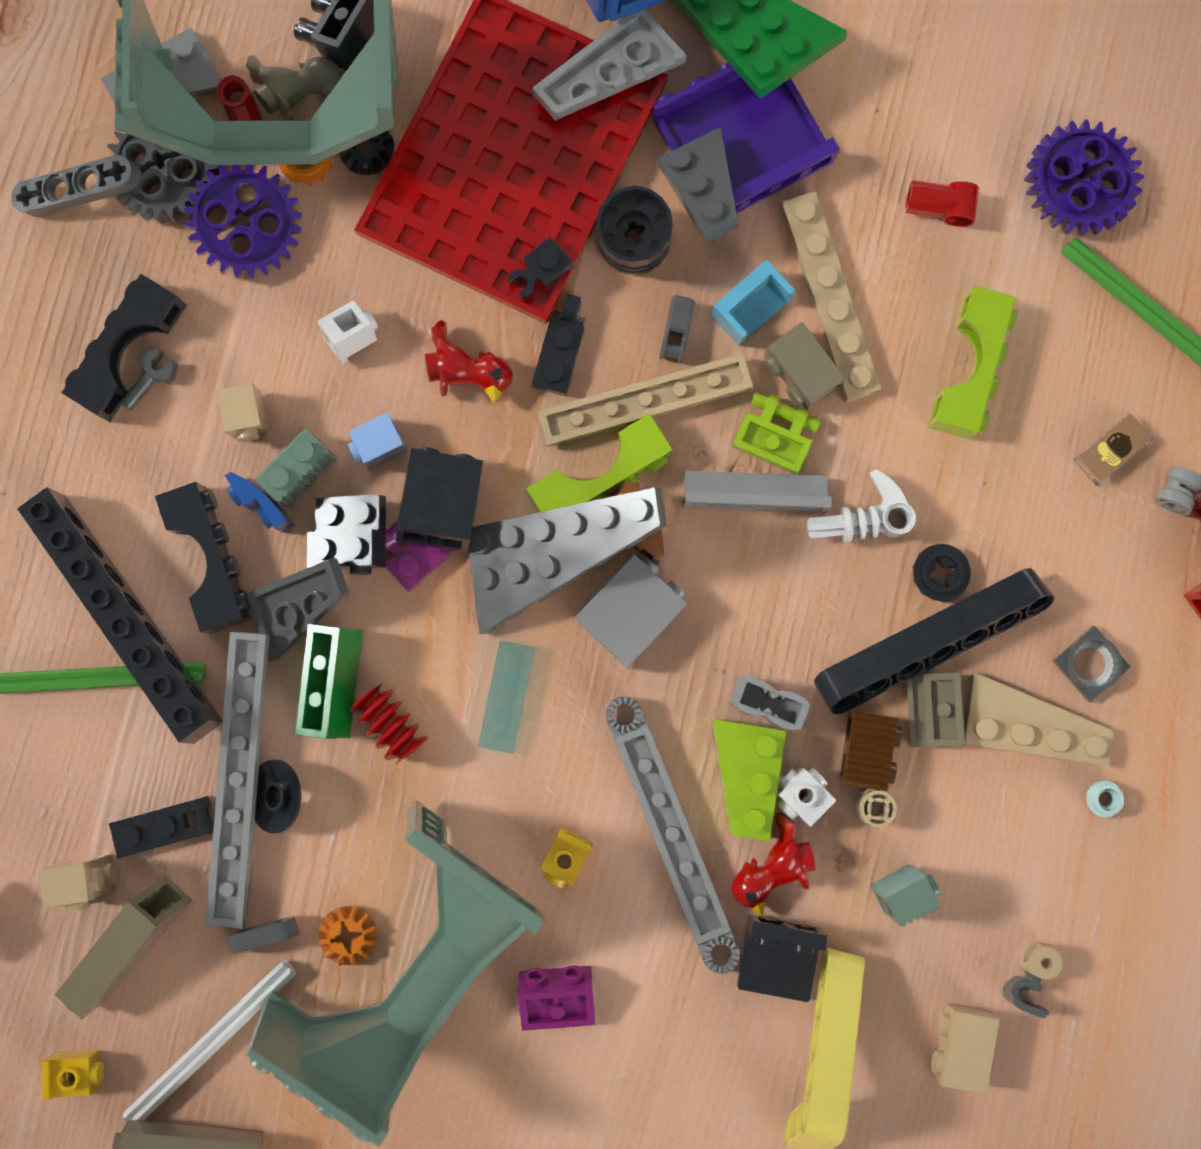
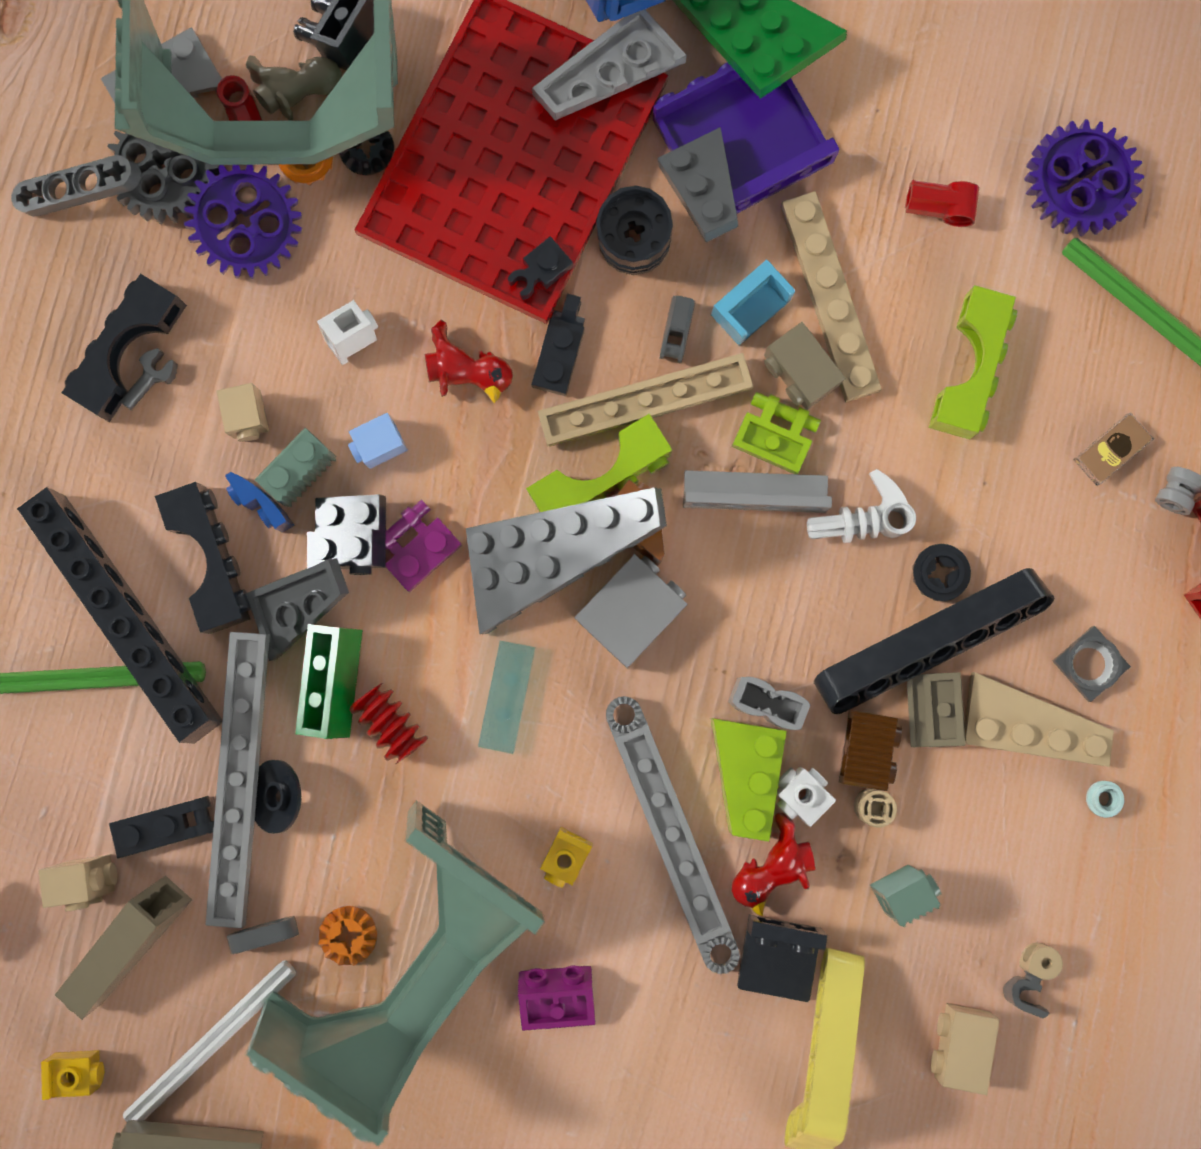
(439, 499): black brick -> none

